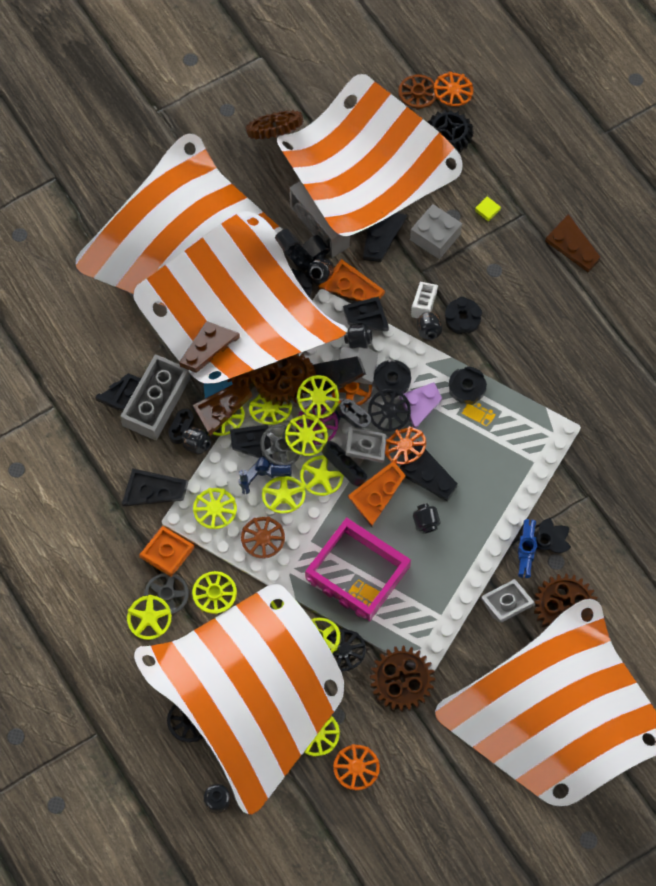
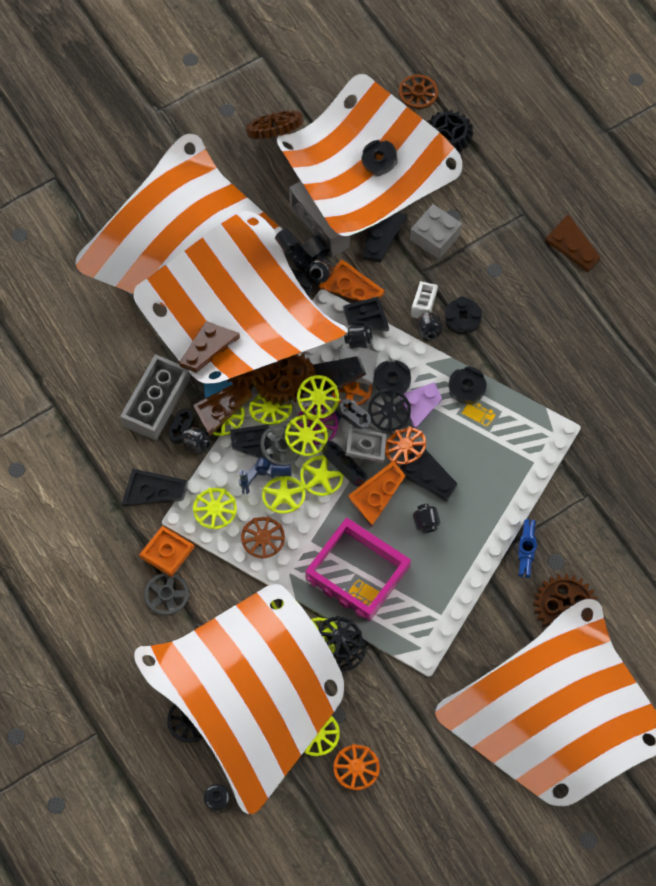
(119, 392): black wing -> none
(149, 617): neon yellow wheel -> none
(214, 592): neon yellow wheel -> none
(340, 636): none -> black wheel
(381, 166): none -> black plate
(398, 660): reddish brown gear -> none
(453, 89): orange wheel -> none
(487, 209): neon yellow tile -> none
(507, 601): light grey slope -> none
(554, 536): black plate -> none

